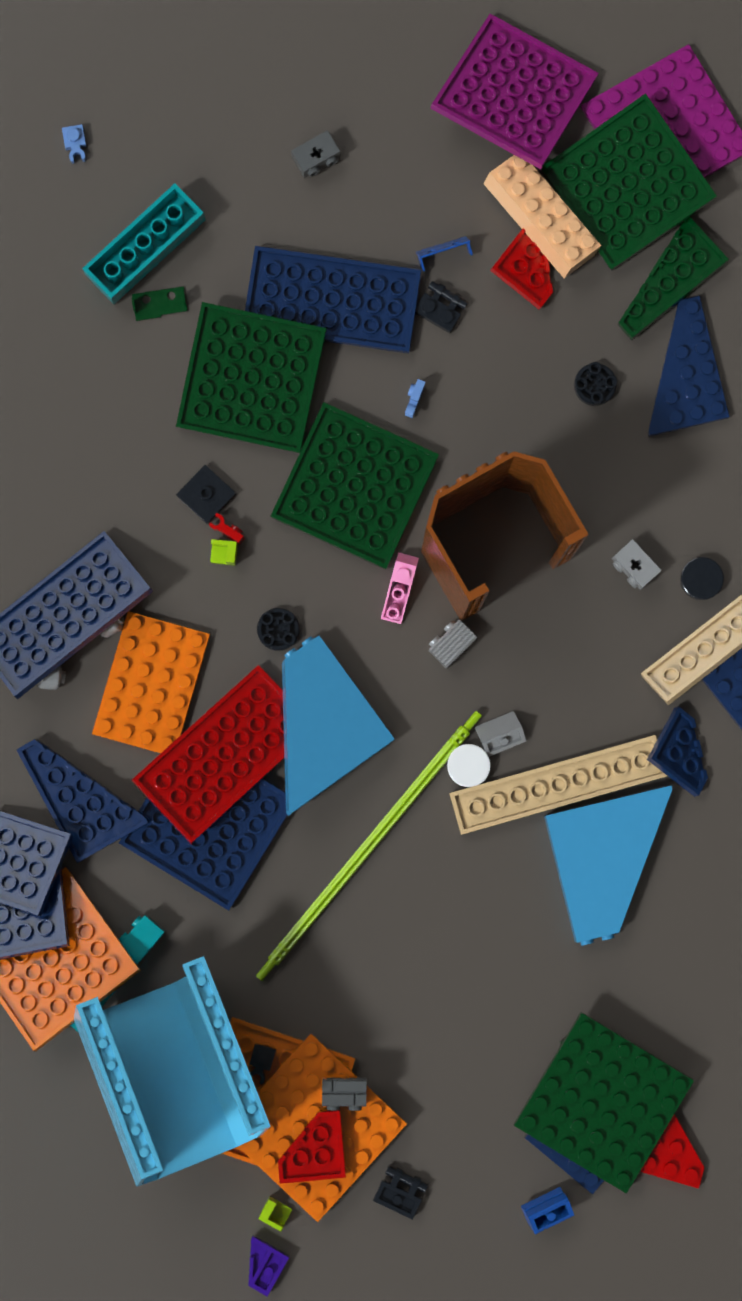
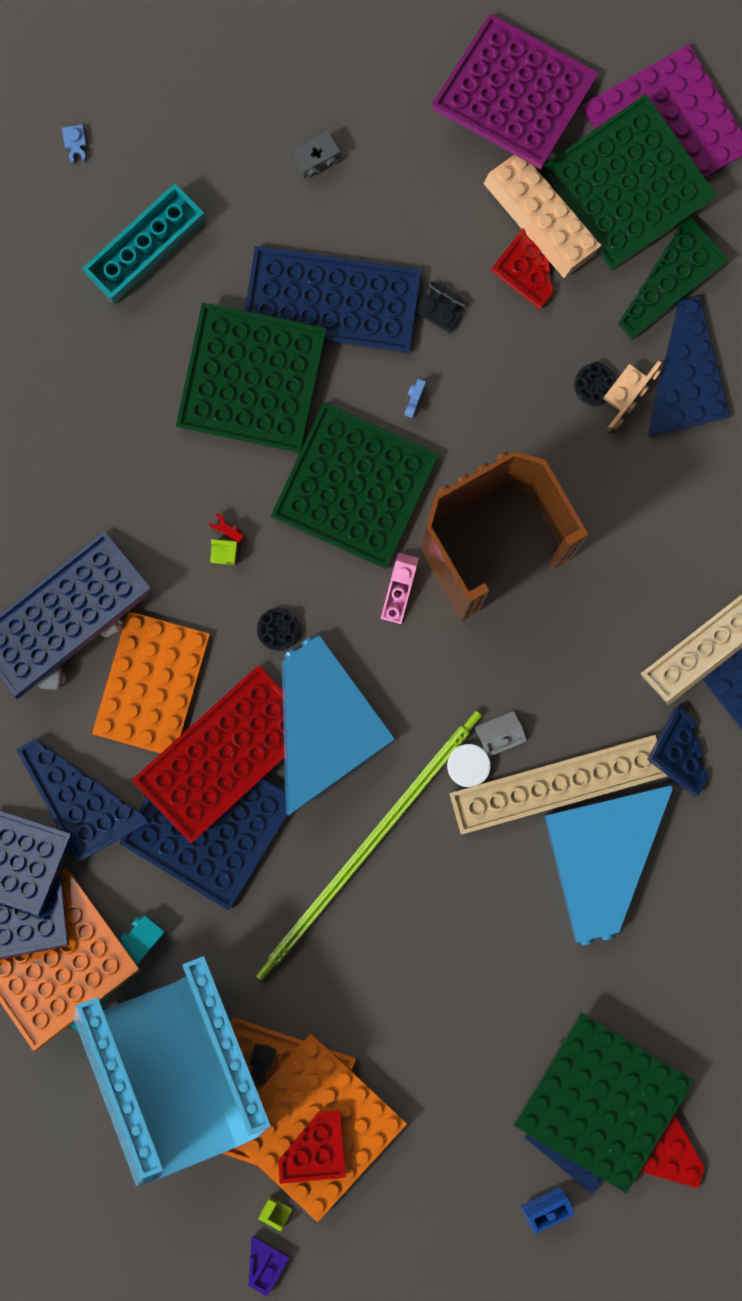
(159, 303): dark green piece -> none
(206, 494): black plate -> none
(344, 1092): dark grey brick -> none
(396, 1198): black plate -> none
(442, 247): blue piece -> none
(452, 643): light grey brick -> none
(626, 389): none -> light nougat bracket
(633, 553): light grey brick -> none
(701, 578): black tile -> none

